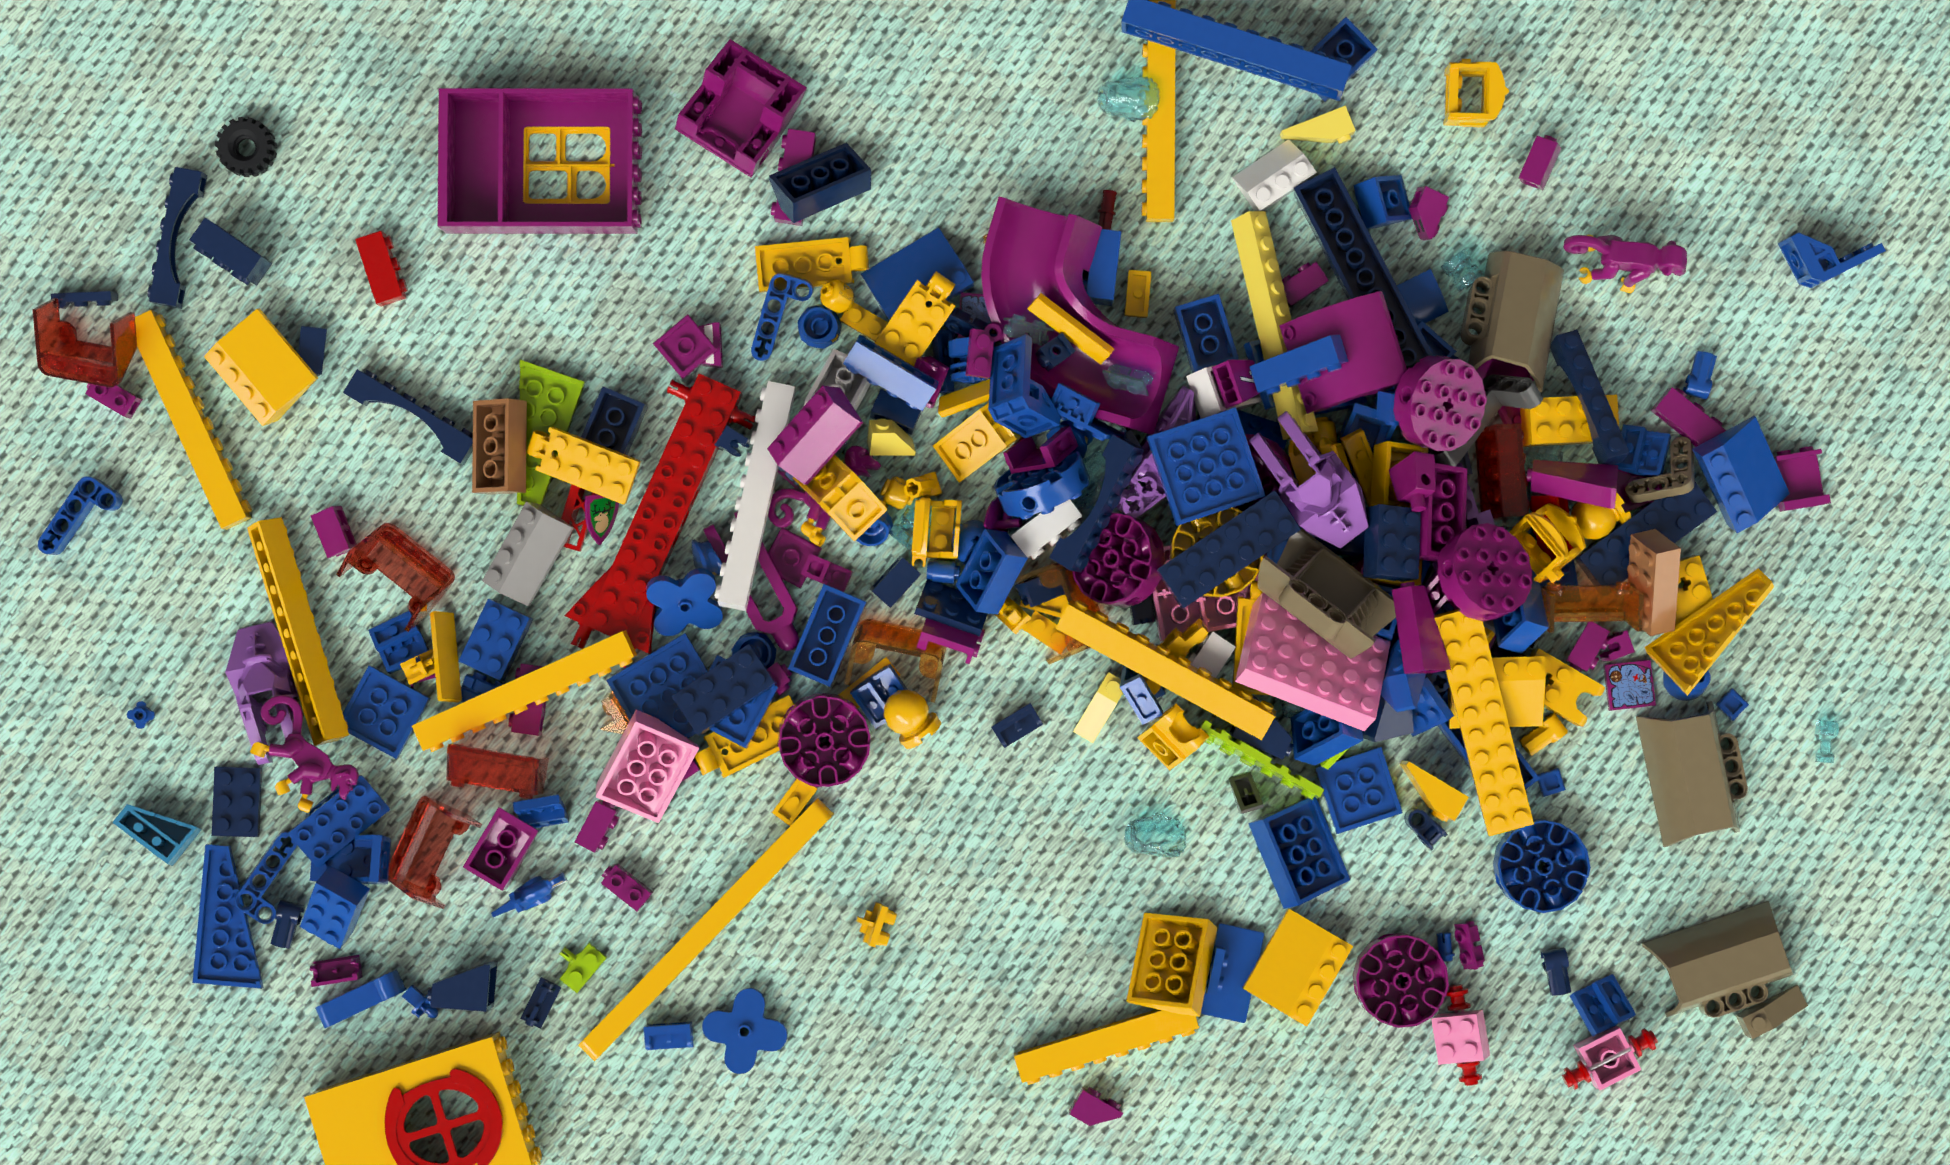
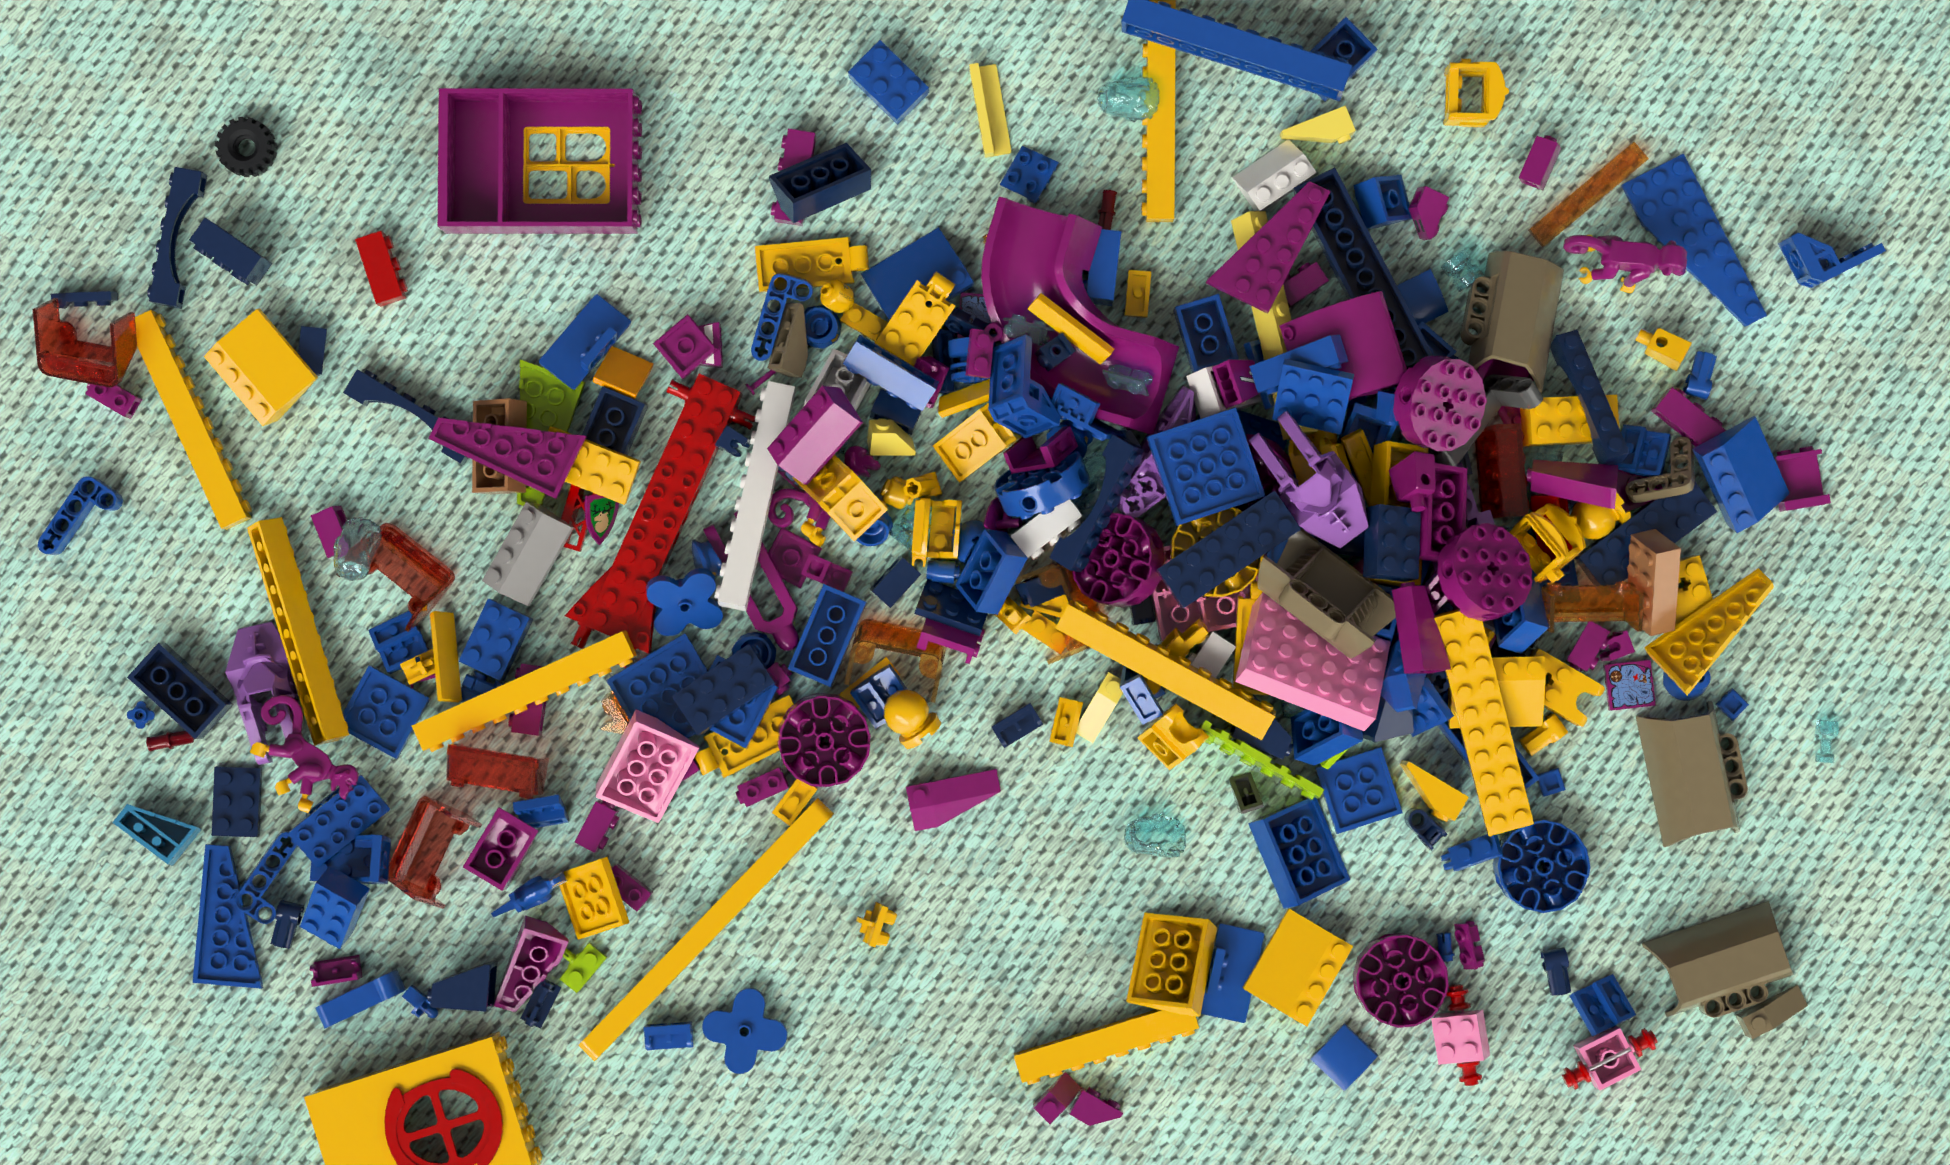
(169, 740): none -> dark red axle
(180, 690): none -> dark blue brick
(356, 548): none -> clear light blue piece
(523, 454): none -> magenta wing
(532, 958): none -> magenta wedge
(585, 342): none -> blue bracket
(593, 898): none -> yellow plate
(623, 372): none -> light orange tile
(740, 108): magenta slope -> none
(761, 380): none -> magenta pin
(762, 787): none -> magenta brick
(790, 346): none -> dark tan slope
(888, 82): none -> blue brick
(944, 799): none -> magenta wedge
(990, 110): none -> light yellow panel
(1029, 174): none -> blue hinge
(1057, 1098): none -> magenta slope
(1066, 722): none -> yellow plate
(1267, 257): none -> magenta wing
(1313, 395): none -> blue plate
(1344, 1057): none -> blue slope
(1472, 852): none -> blue hinge
(1588, 194): none -> clear orange plate
(1673, 350): none -> yellow torso
(1676, 209): none -> blue wing

